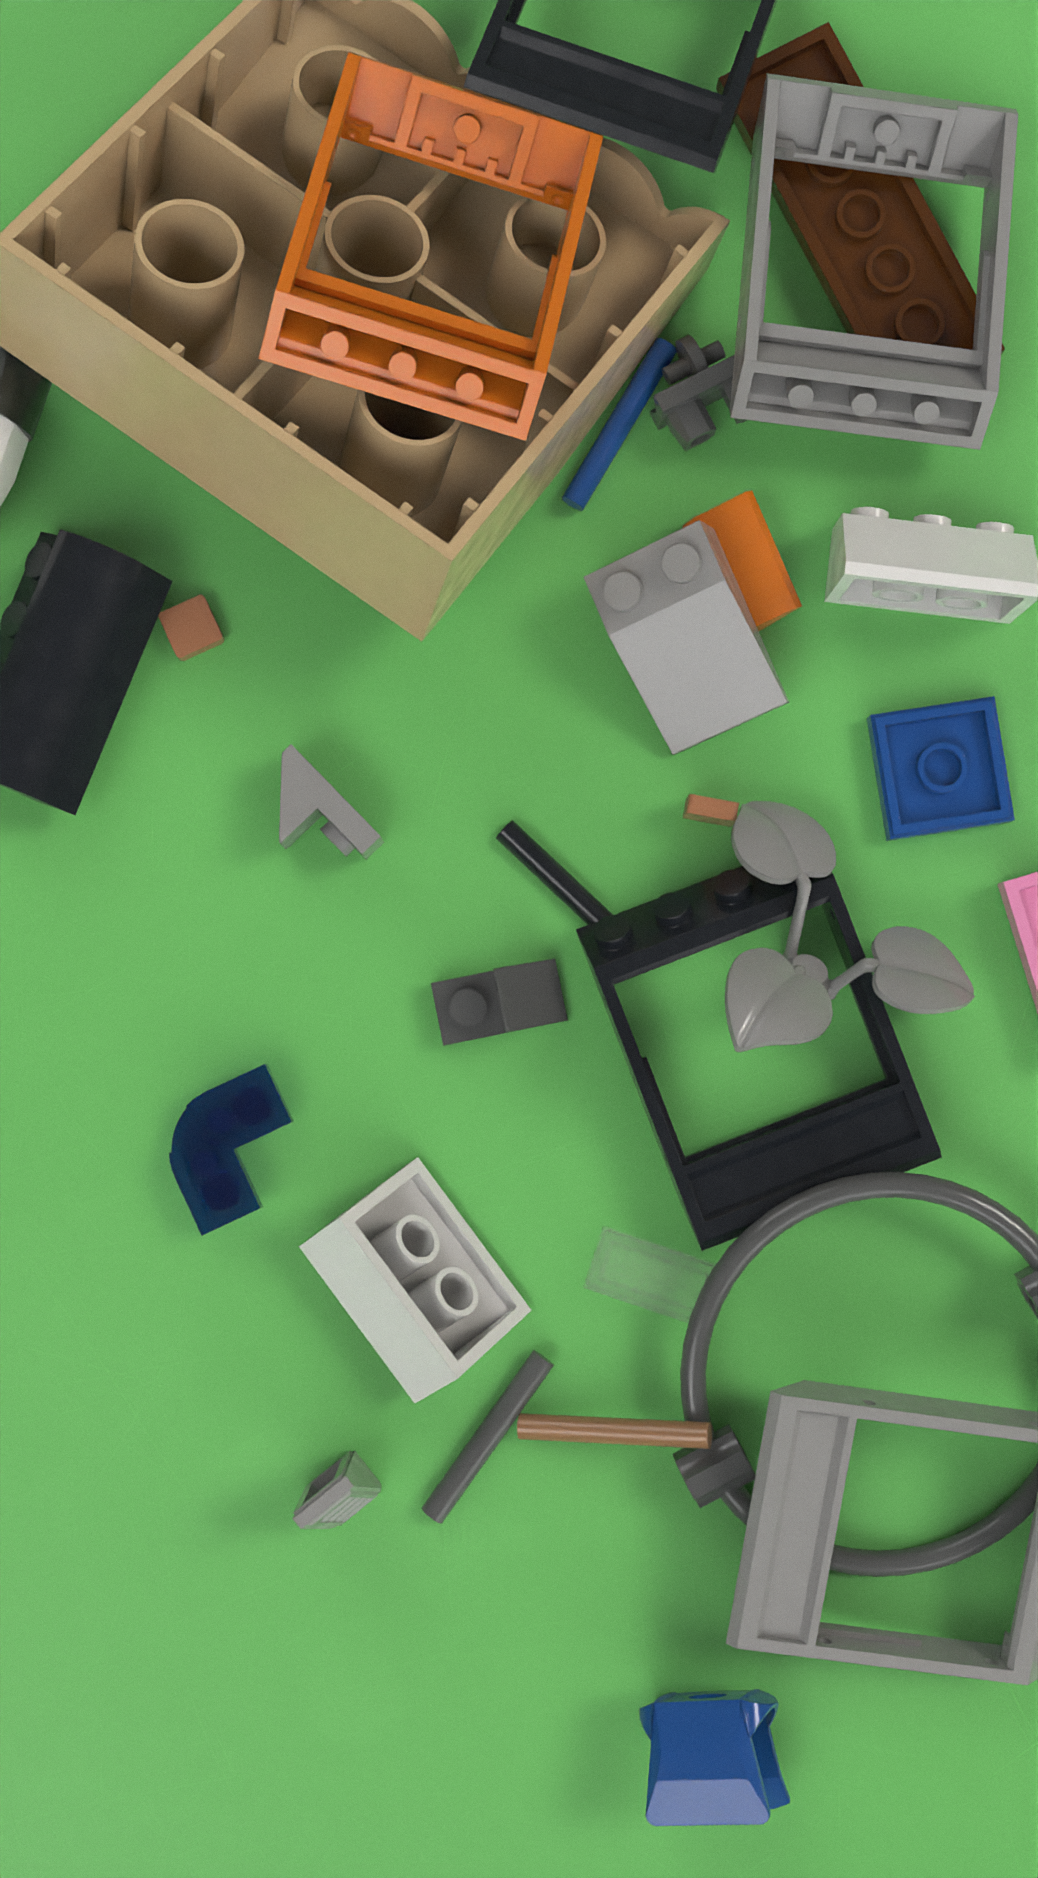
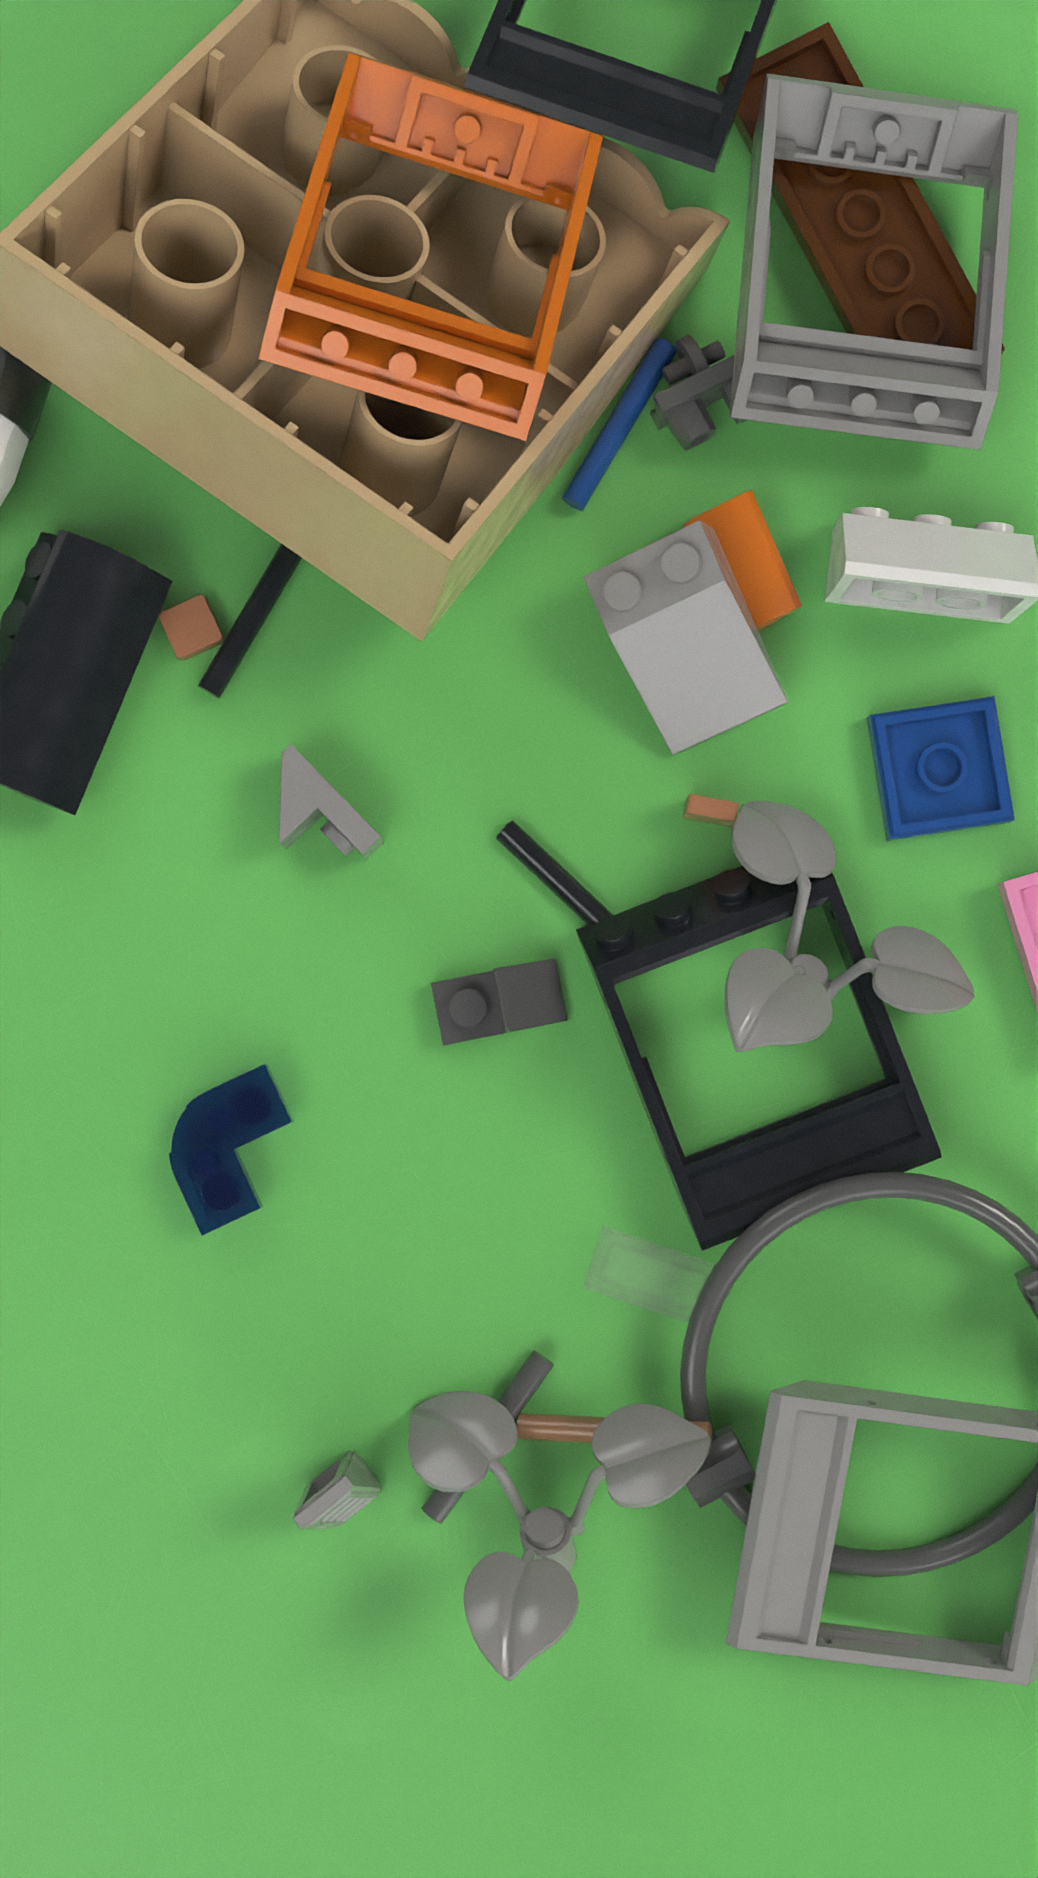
(249, 621): none -> black bar
(416, 1281): white slope -> none
(530, 1602): none -> light grey plant
(712, 1758): blue piece -> none

